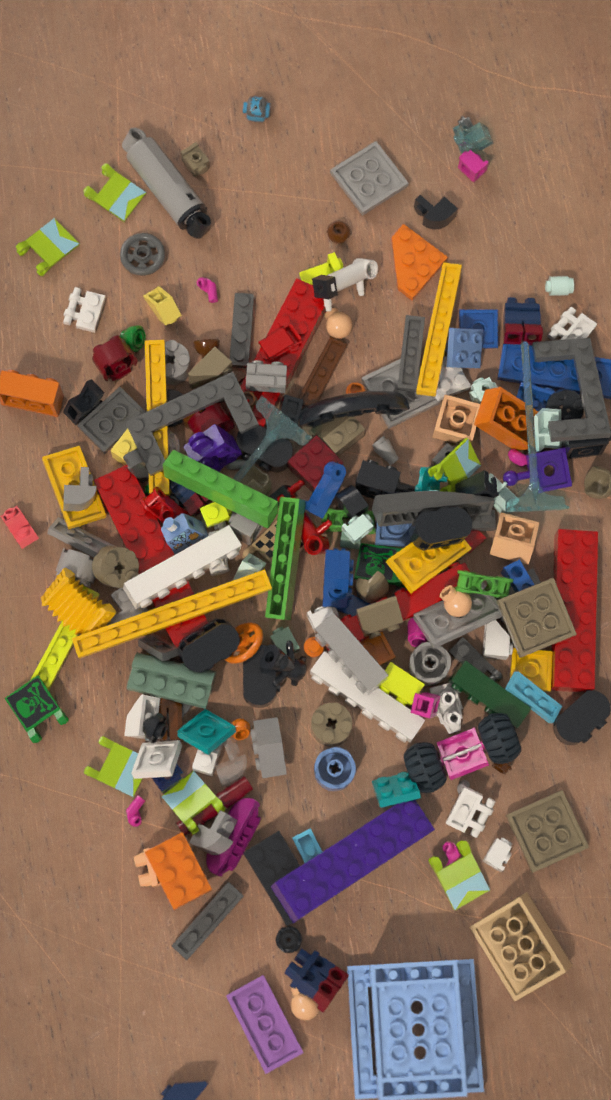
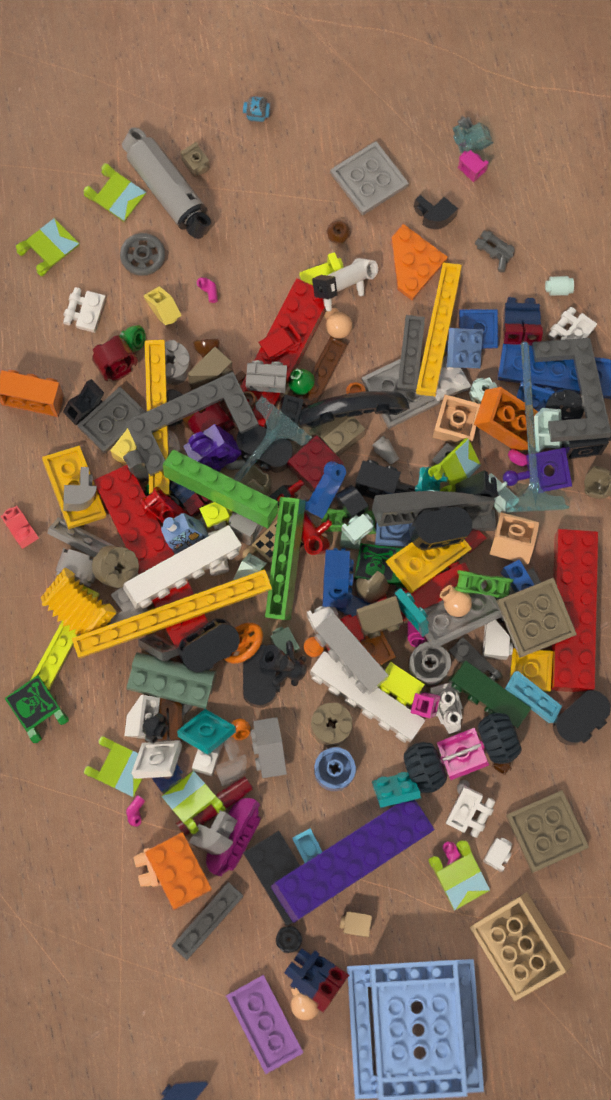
(241, 330): dark grey plate -> none
(301, 381): none -> green brick
(356, 924): none -> tan brick
(415, 615): none -> teal plate
(502, 251): none -> dark grey piece

